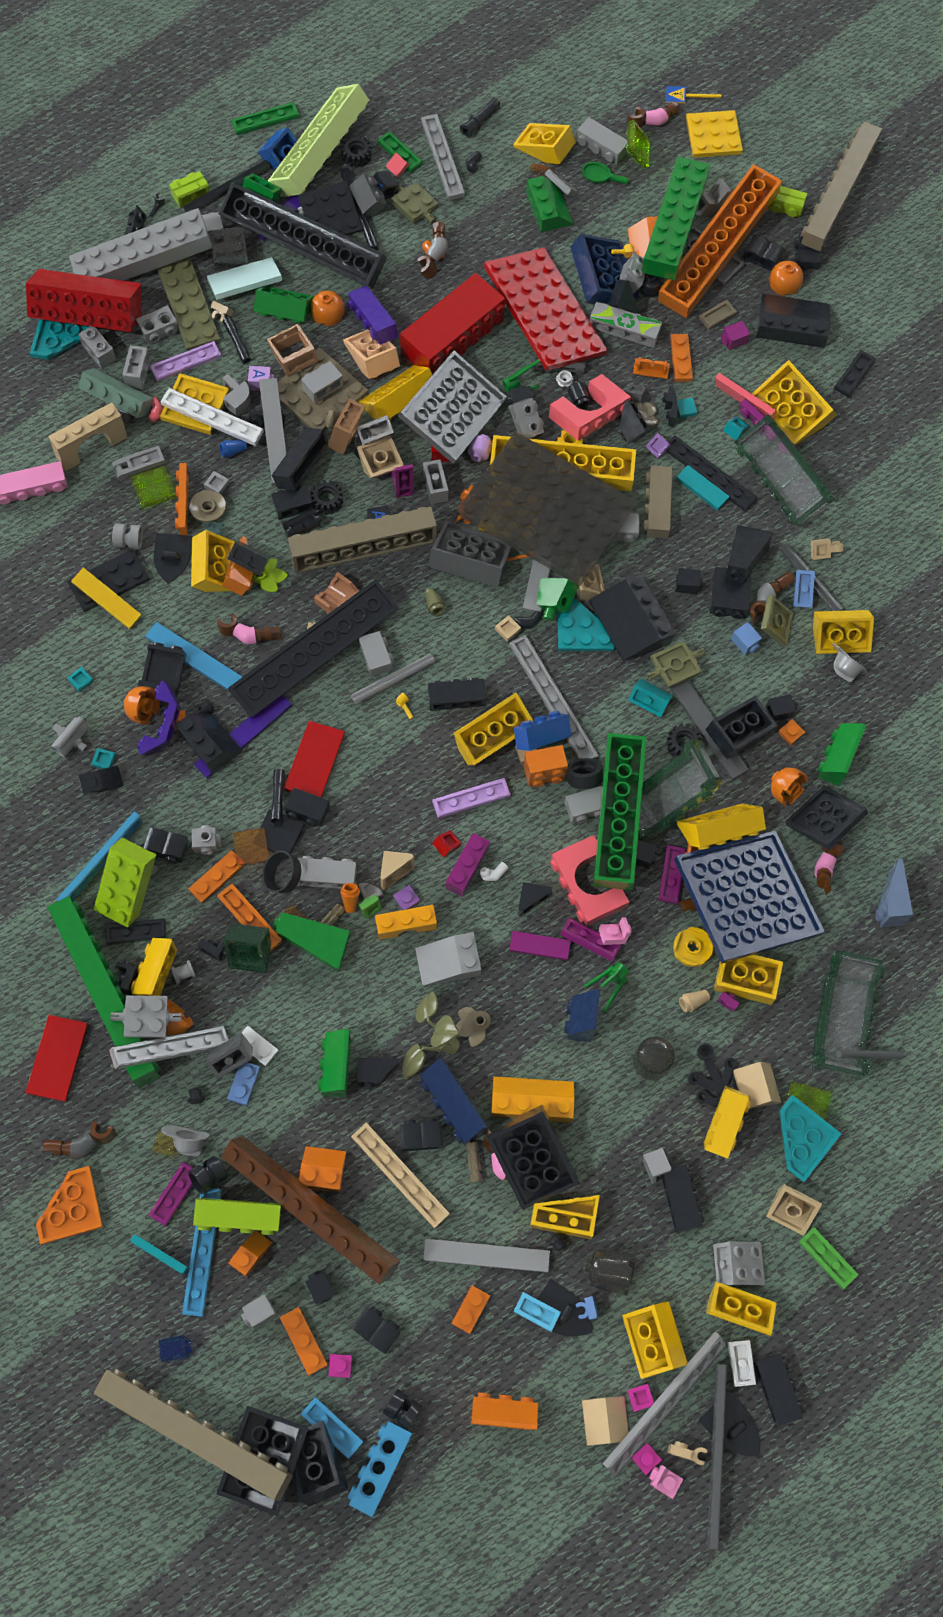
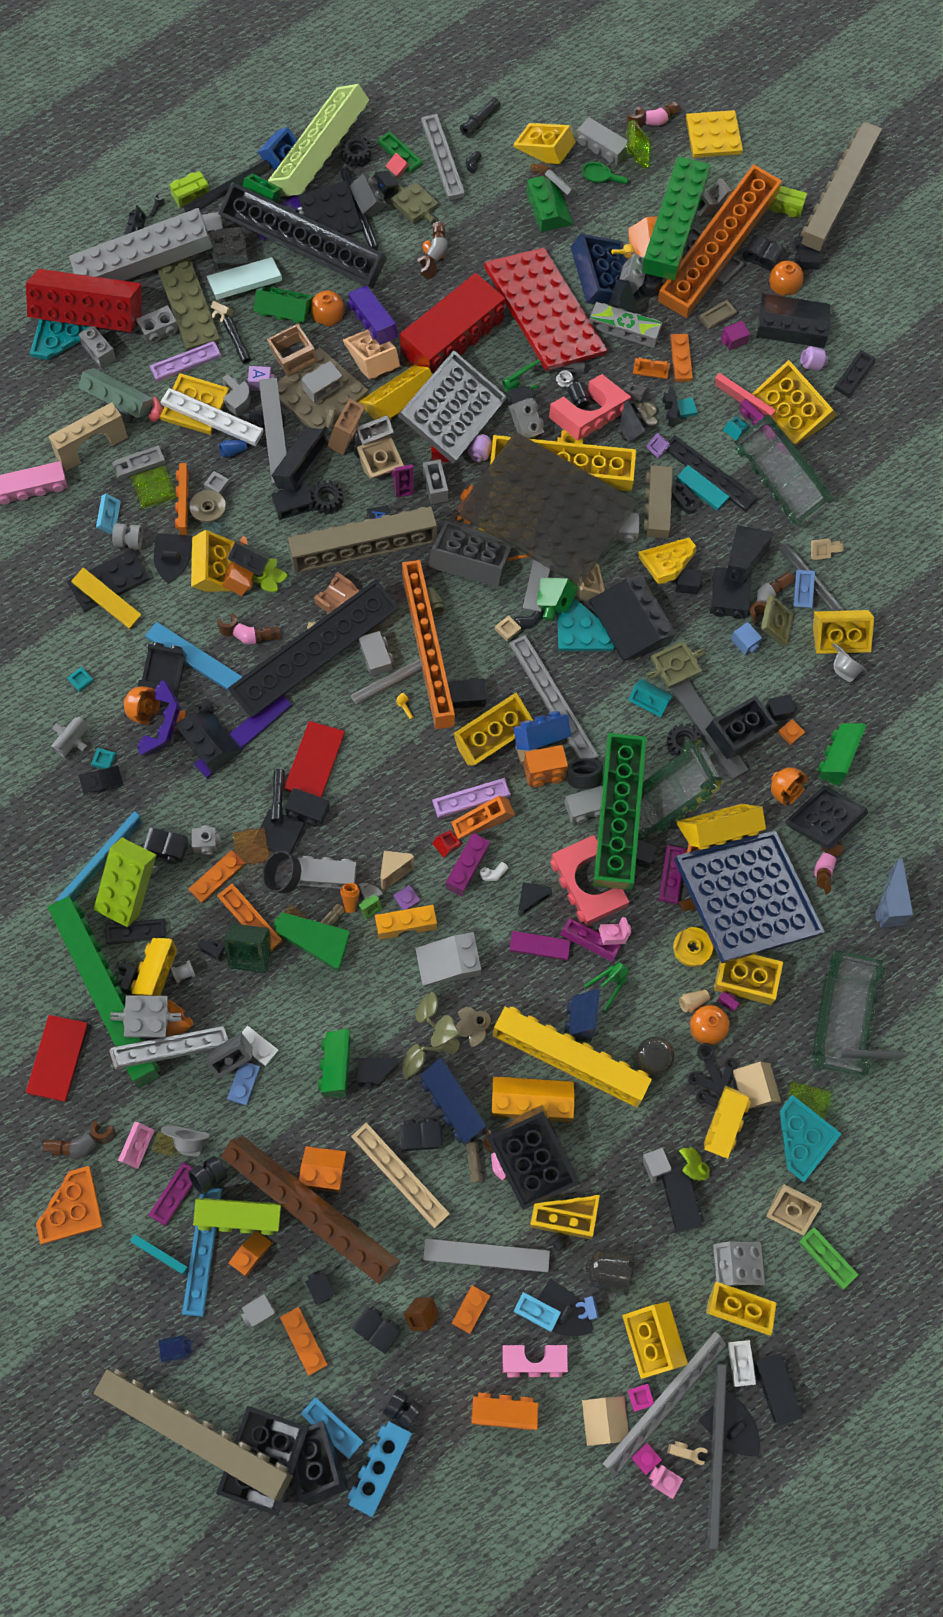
(108, 513): none -> medium azure plate
(136, 367): light grey brick -> none
(136, 1145): none -> bright pink plate
(195, 1096): black piece -> none
(265, 118): green tile -> none
(301, 523): black hinge -> none
(340, 1365): dark pink plate -> none
(421, 1314): none -> reddish brown panel
(428, 645): none -> orange brick
(483, 817): none -> orange slope
(515, 1362): none -> bright pink arch
(571, 1056): none -> yellow brick
(668, 560): none -> yellow plate
(679, 95): piece -> none
(686, 497): none -> black beam
(695, 1168): none -> lime plate
(709, 1025): none -> orange cylinder
(813, 358): none -> lavender head

